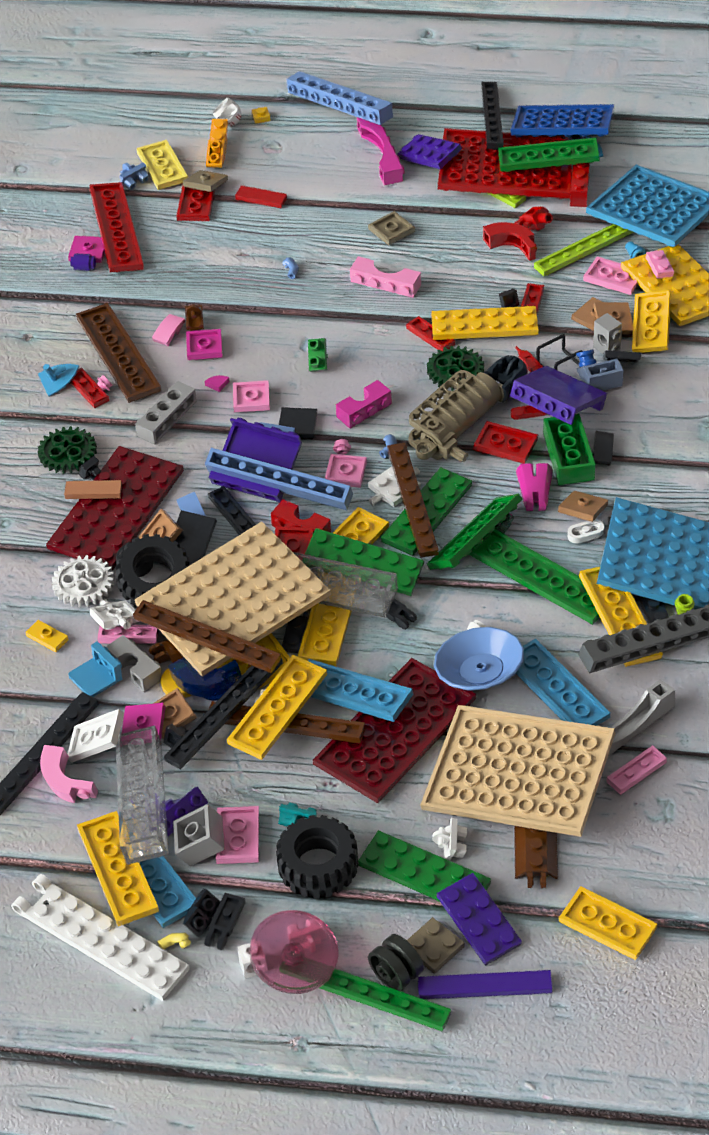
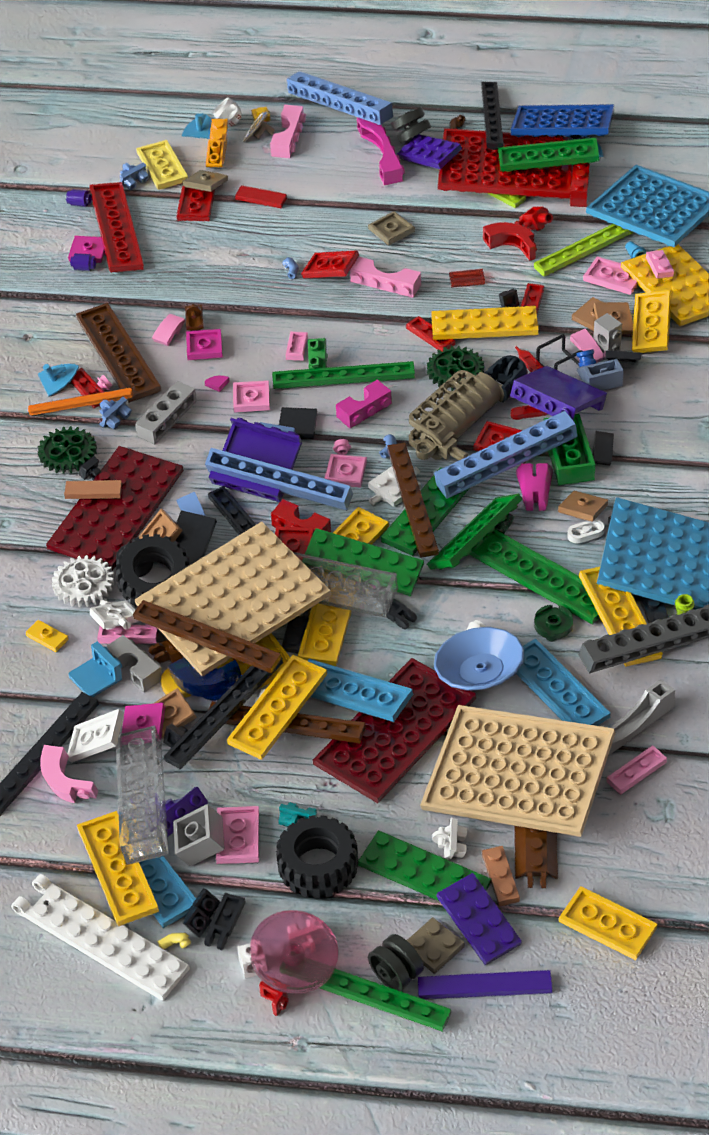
(78, 197): none -> dark purple brick
(80, 401): none -> orange axle
(111, 409): none -> medium blue hips
(199, 127): none -> dark azure shield
(263, 126): none -> dark tan shield
(278, 998): none -> red bracket
(284, 142): none -> bright pink arch
(296, 346): none -> bright pink plate
(330, 264): none -> red tile
(343, 375): none -> green plate
(410, 124): none -> pearl dark grey wheel
(457, 122): none -> reddish brown arm
(466, 278): none -> clear red tile
(501, 876): none -> nougat plate
(505, 454): none -> medium blue brick
(553, 631): none -> dark green plate
(585, 342): none -> bright pink slope

